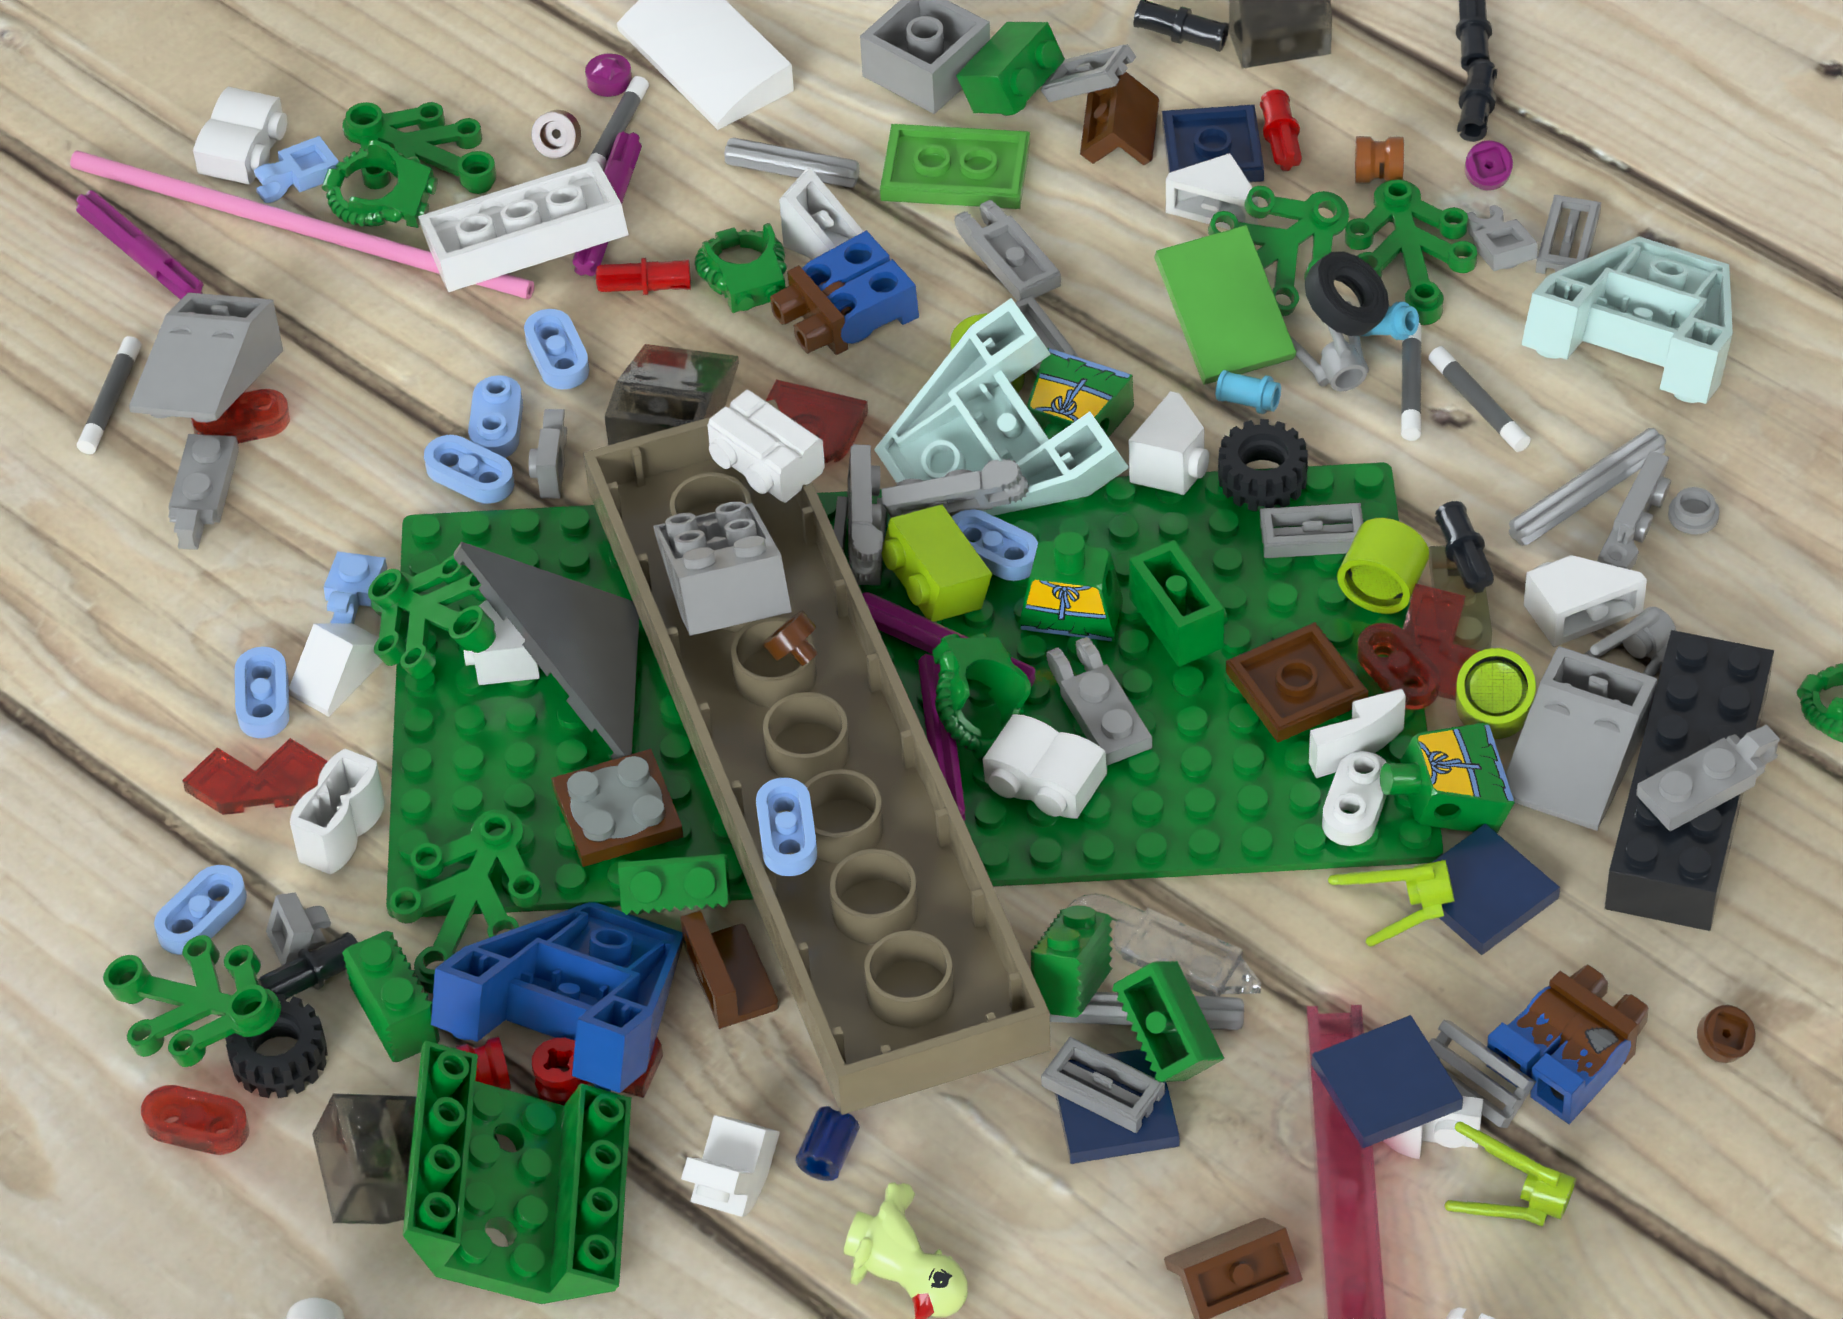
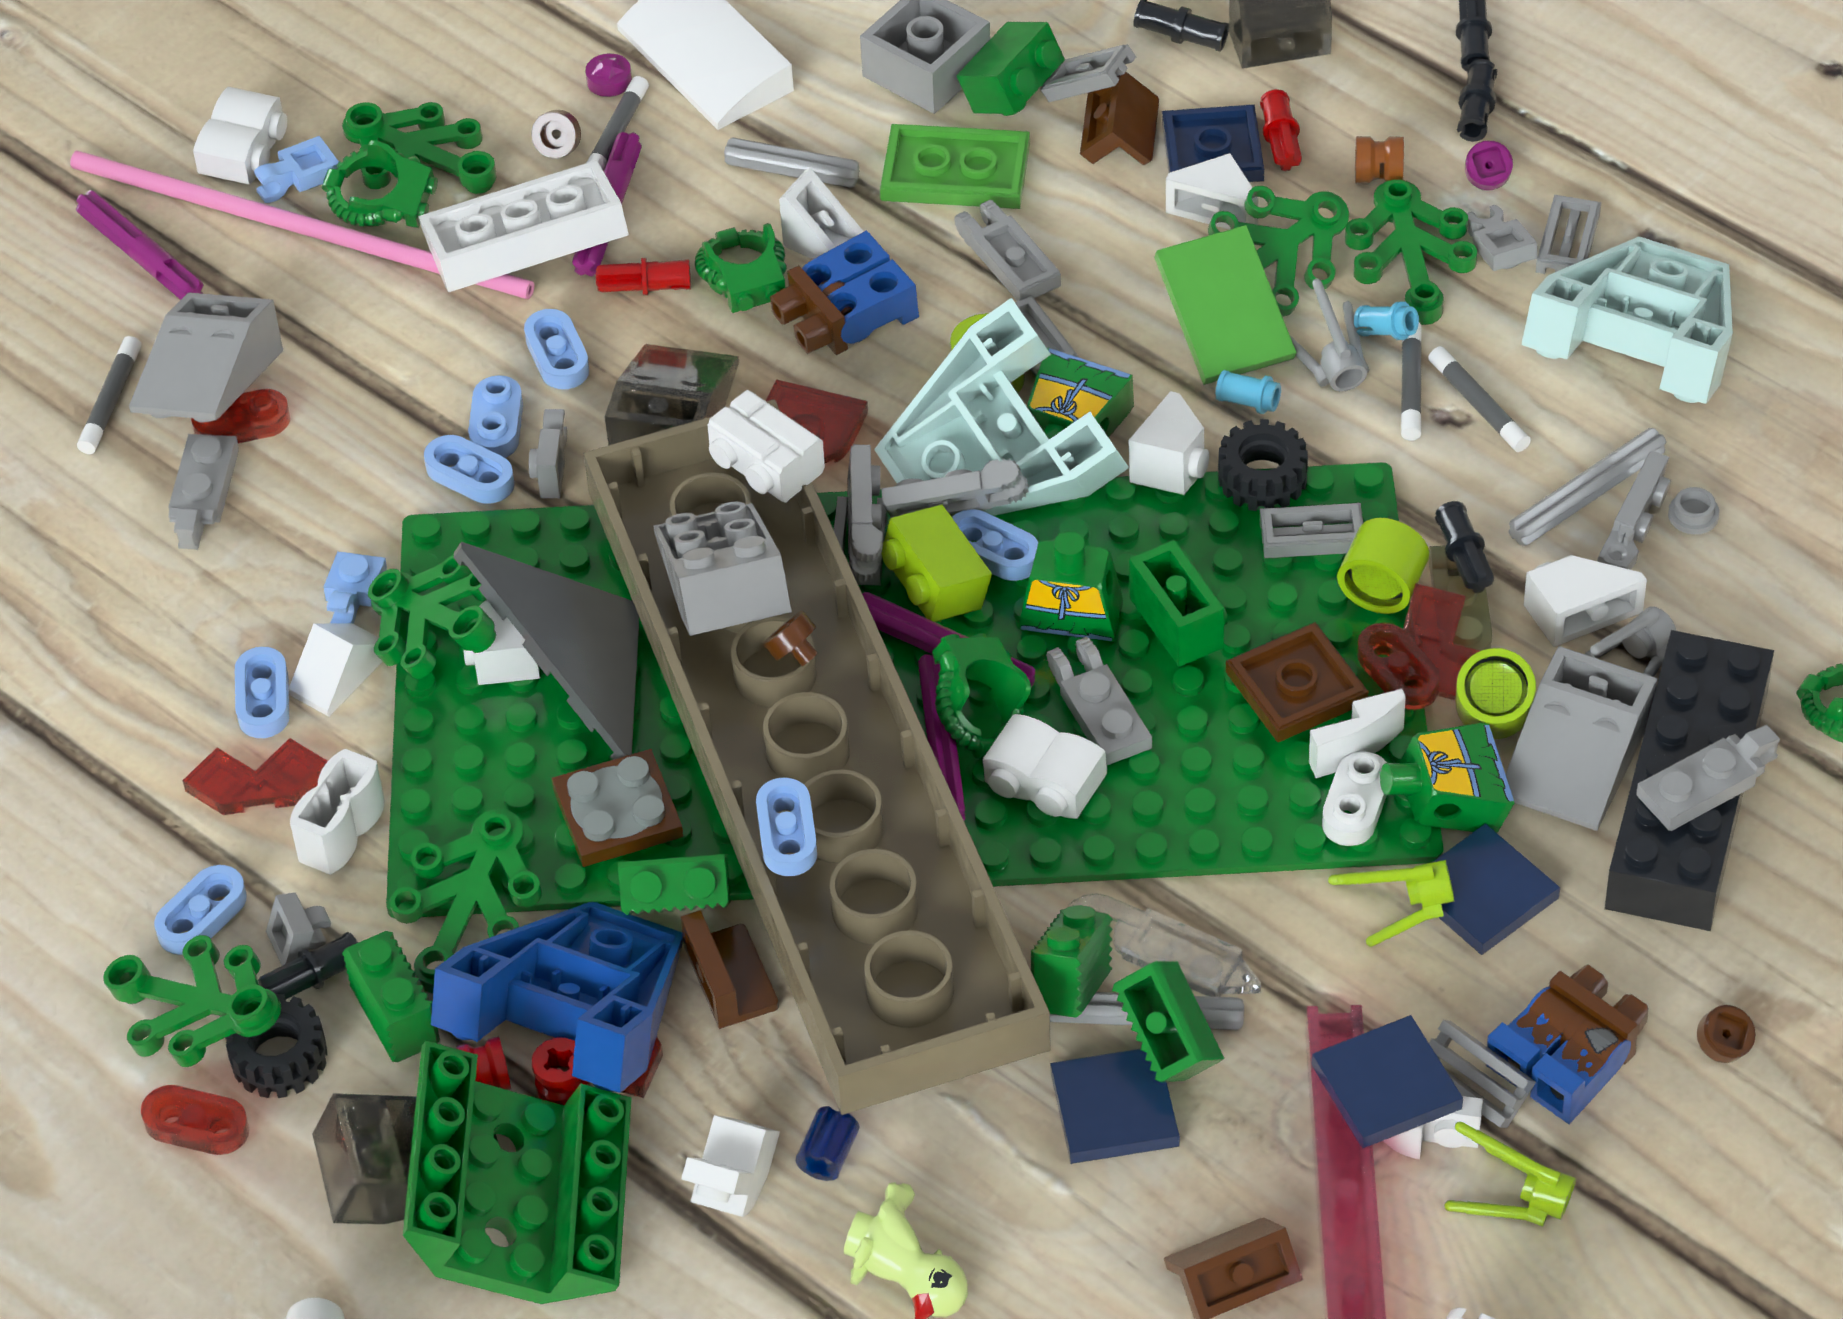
(1098, 1091): light grey tile -> none
(1332, 307): black tyre -> none

